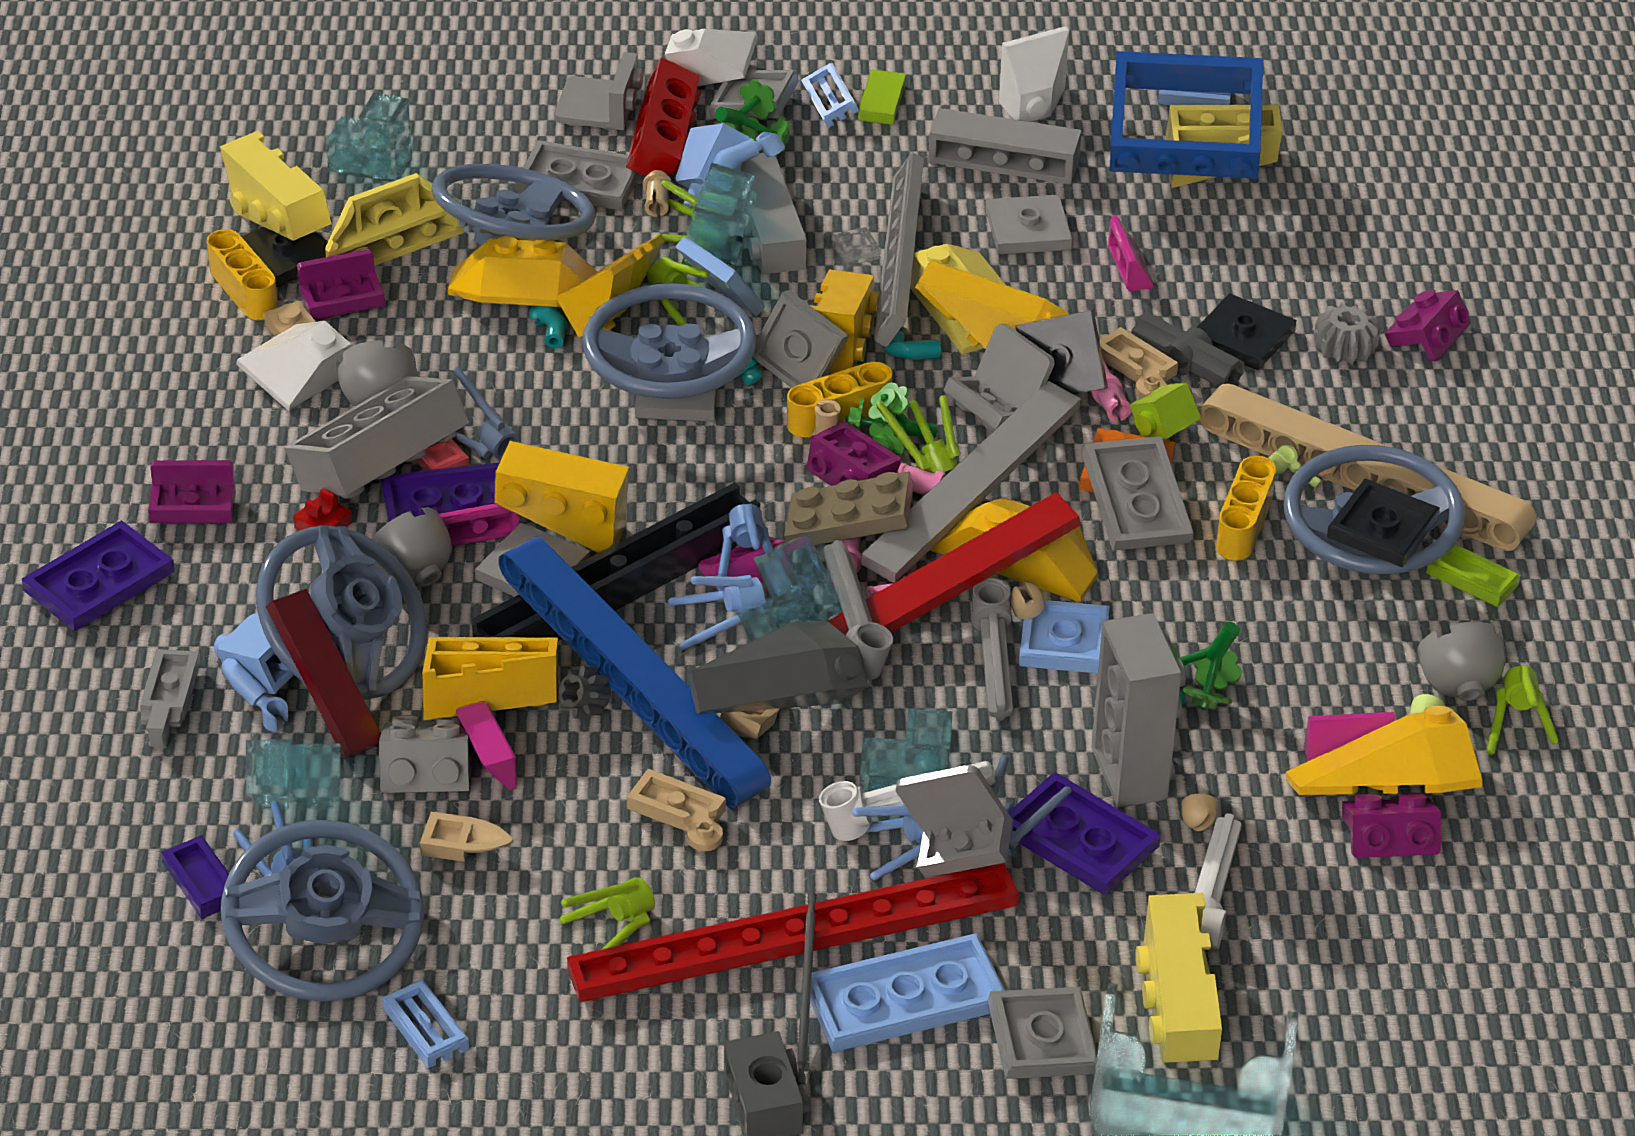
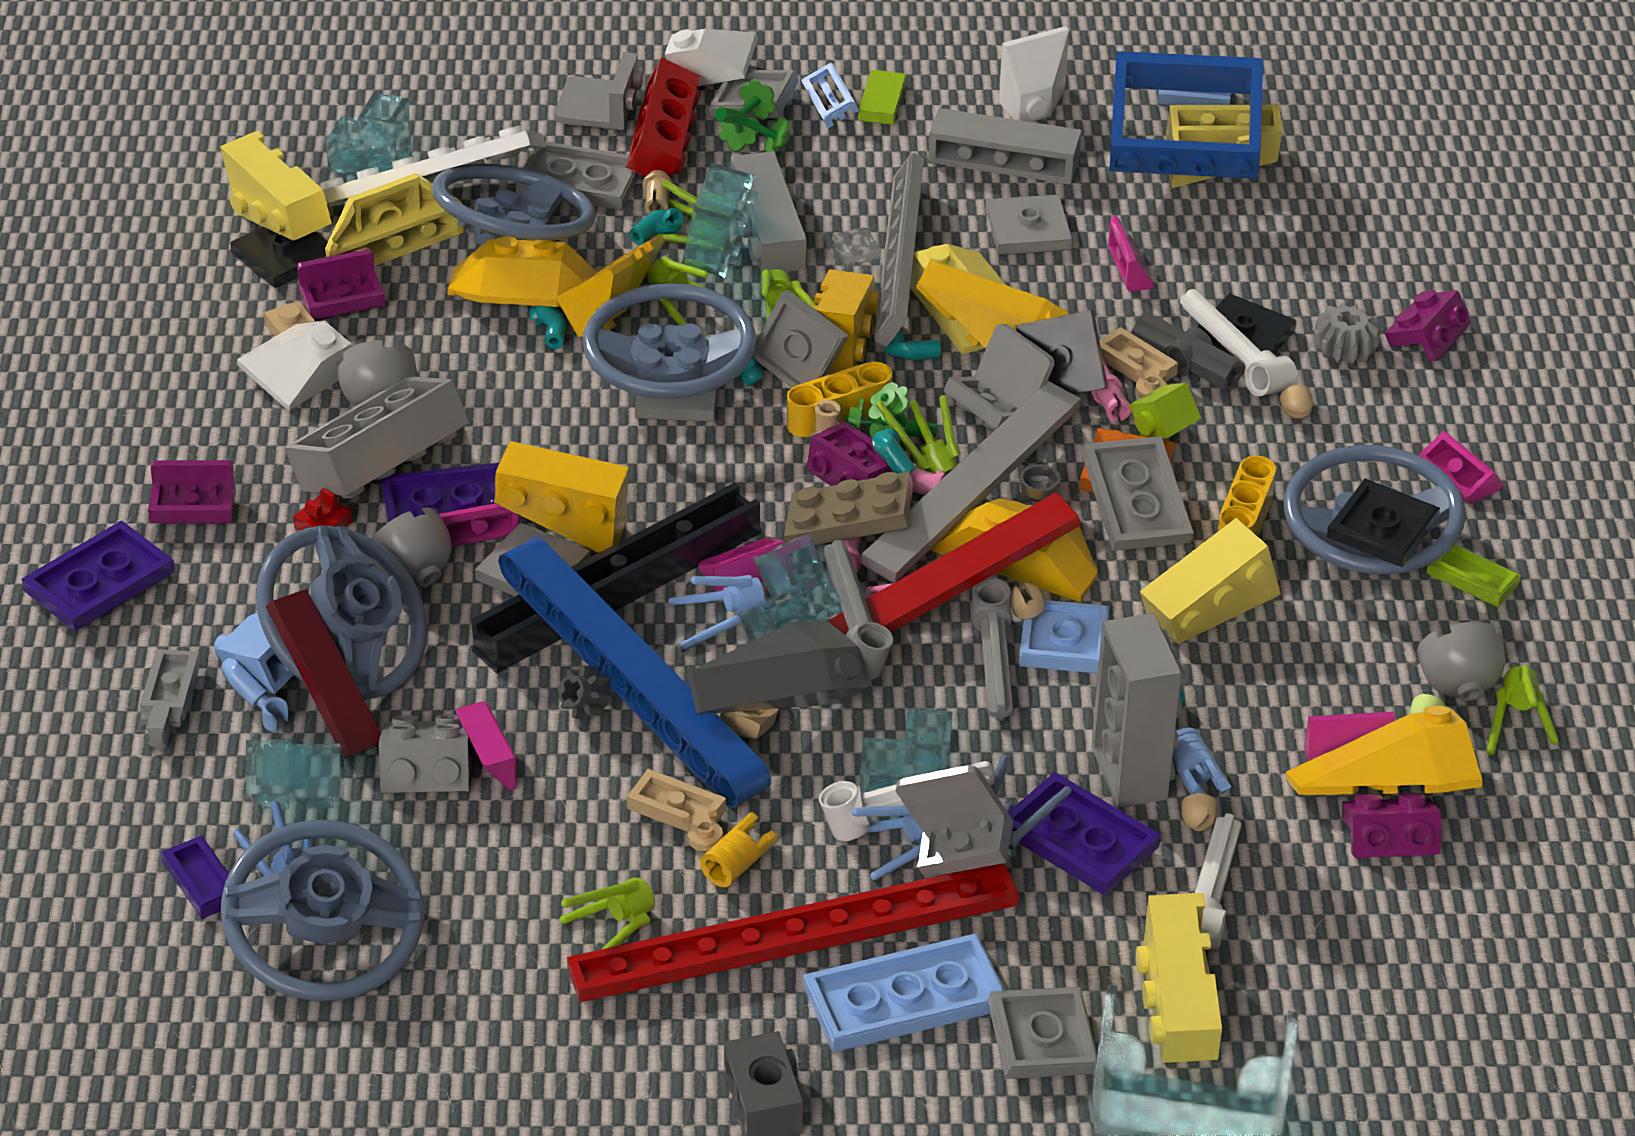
(241, 273): yellow beam -> none
(439, 160): none -> white wing
(440, 1047): light blue tile -> none
(443, 456): coral tile -> none
(455, 836): tan plate -> none
(488, 669): yellow wedge -> none
(493, 433): sand blue plant -> none
(656, 223): none -> teal arm
(720, 146): light blue torso -> none
(721, 276): light blue tile -> none
(735, 852): none -> yellow hinge
(747, 530): medium blue plant -> none
(776, 282): none -> lime plant
(806, 988): dark grey piece -> none
(887, 447): none -> teal arm
(1038, 483): none -> flat silver wheel
(1196, 763): none -> light blue hinge
(1213, 583): none -> light yellow wedge
(1214, 668): plant -> none
(1264, 371): none -> white axle
(1267, 425): tan beam -> none
(1286, 458): yellowish green hand -> none
(1297, 401): none -> tan hinge
(1467, 472): none -> dark pink slope

